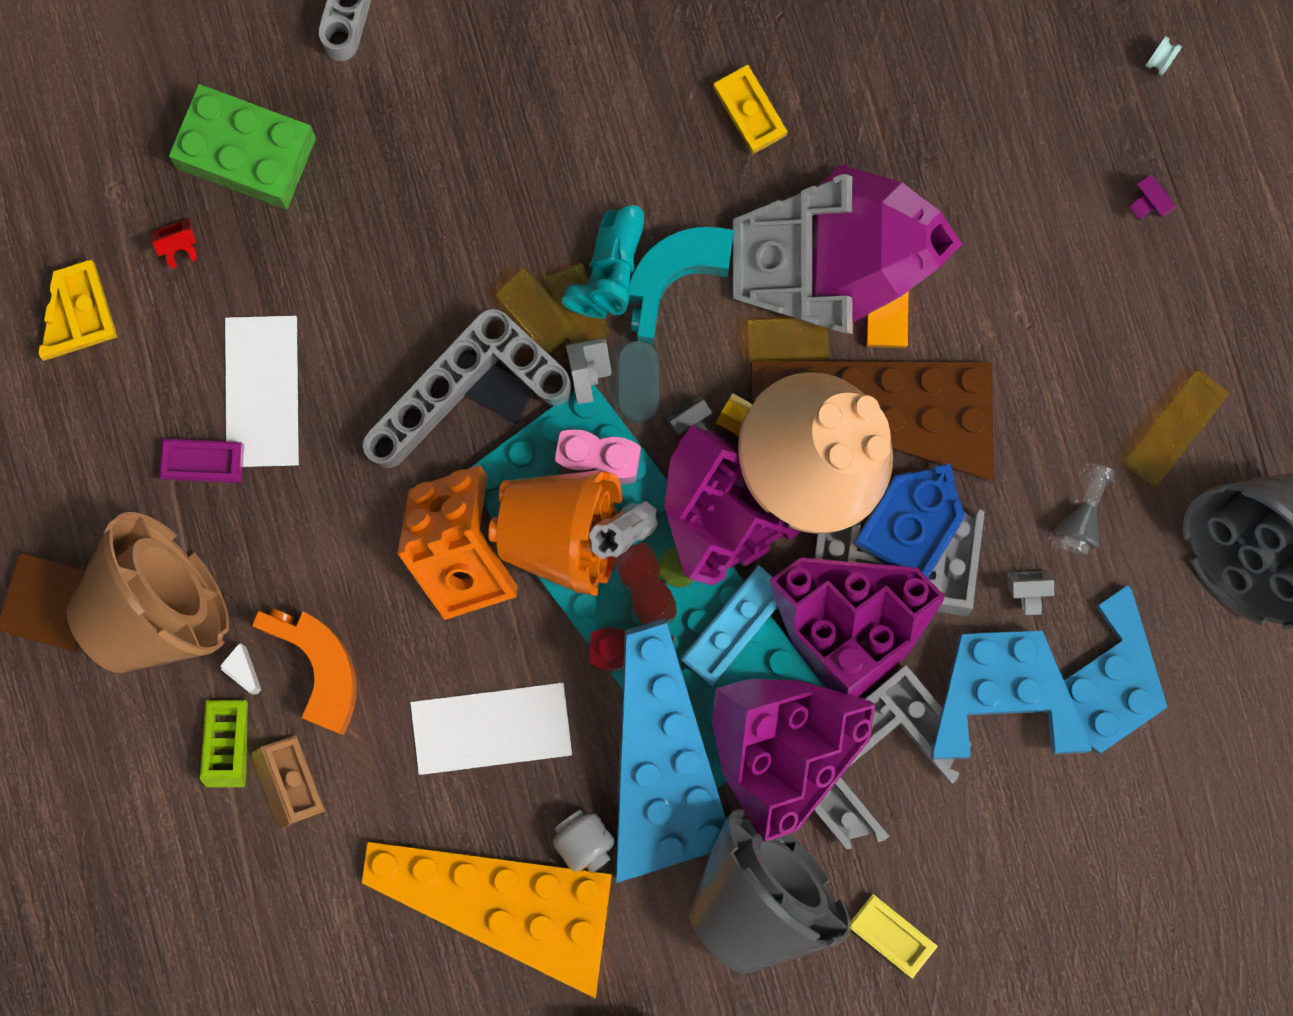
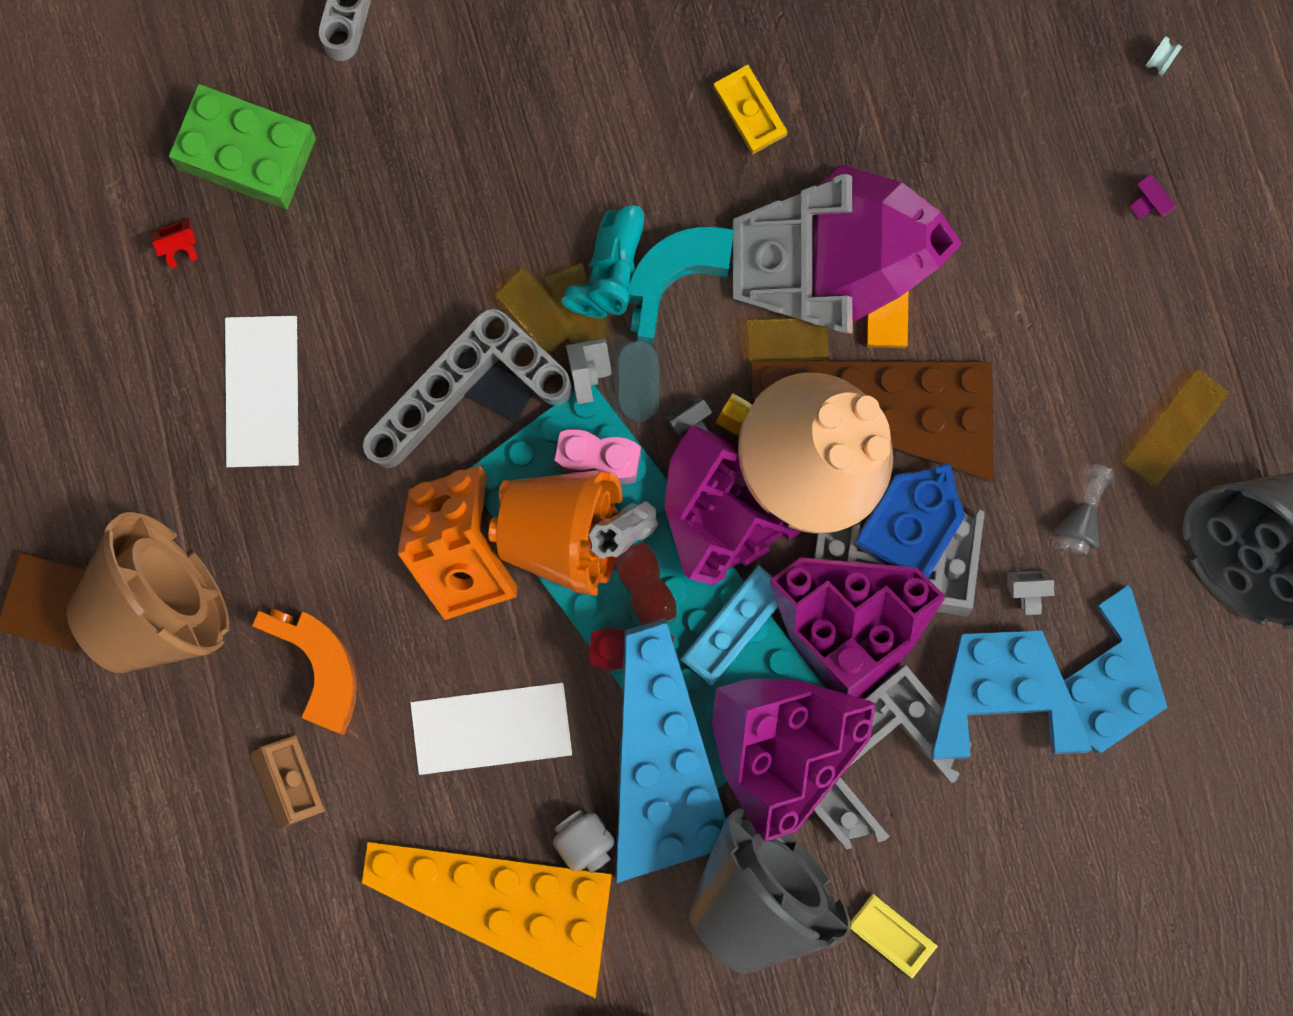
(77, 312): yellow wing -> none
(201, 461): magenta tile -> none
(224, 778): lime slope -> none
(240, 668): white slope -> none
(672, 571): clear yellow tile -> none

